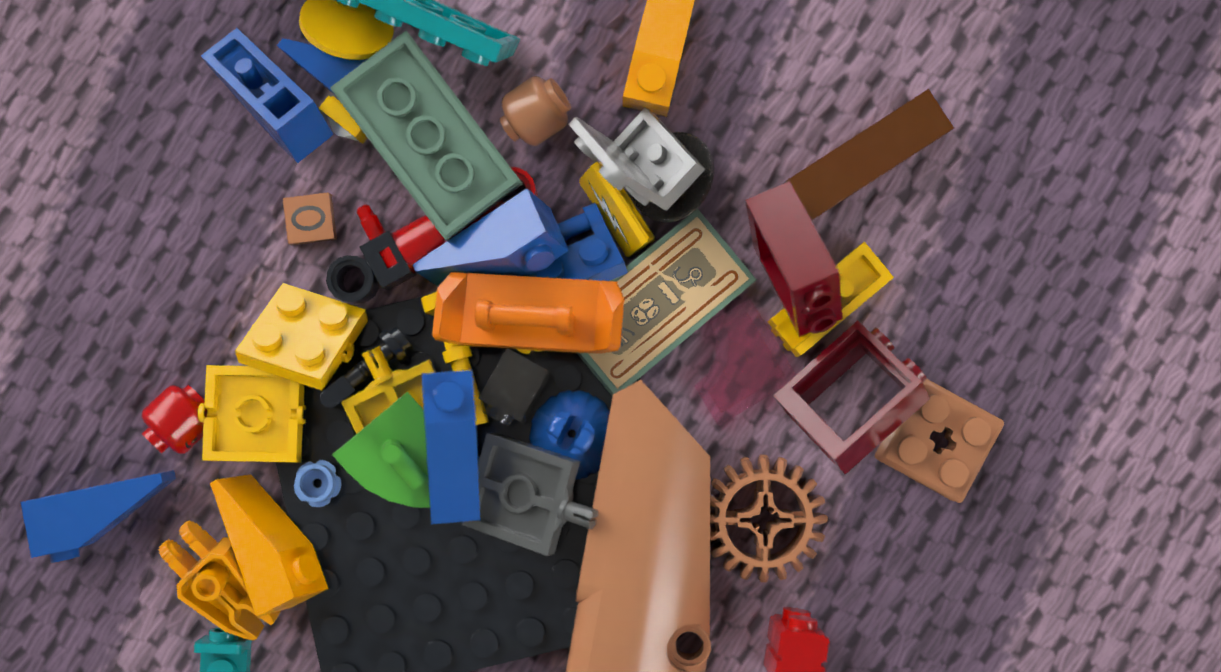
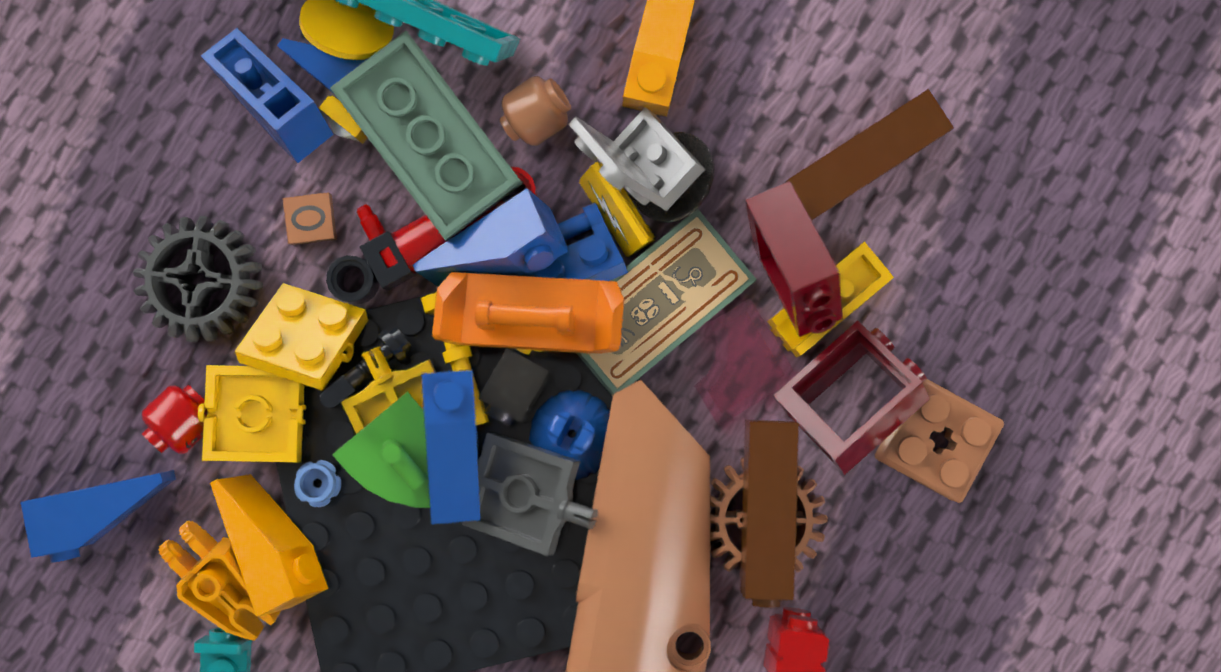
(197, 296): none -> dark grey gear
(769, 512): none -> reddish brown brick

